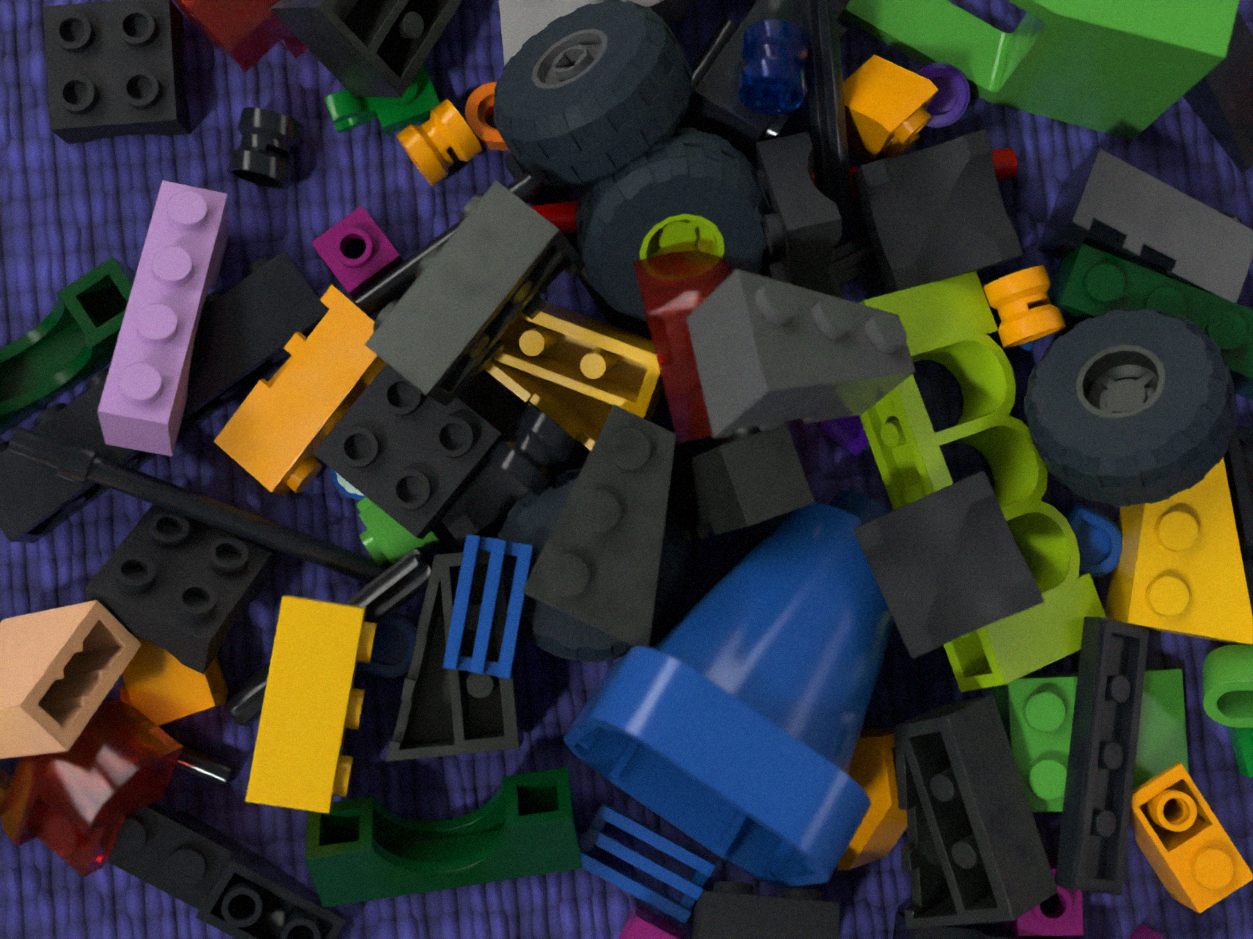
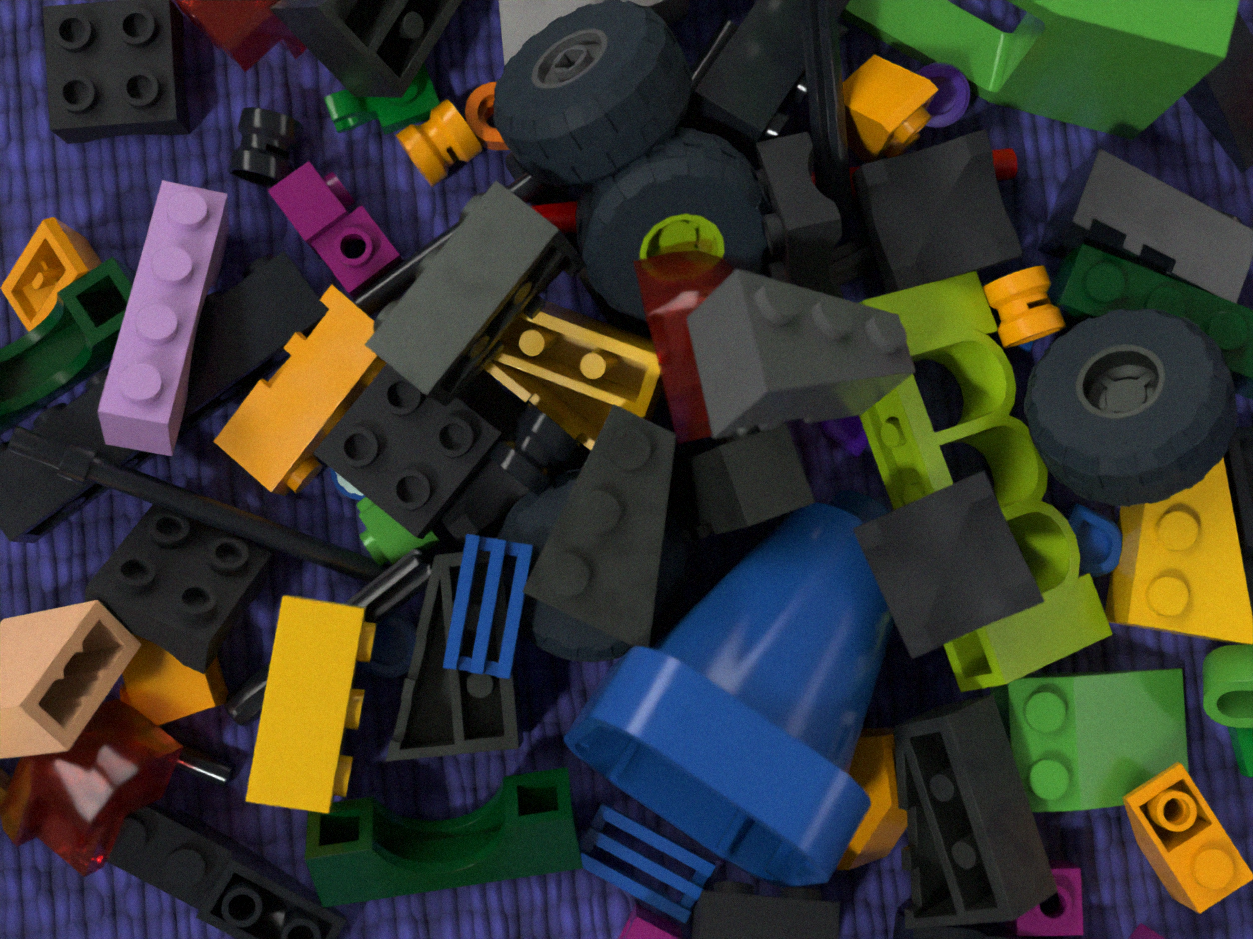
(46, 266): none -> light orange slope
(312, 201): none -> magenta plate
(773, 73): clear blue wheel -> none
(1102, 756): black tile -> none

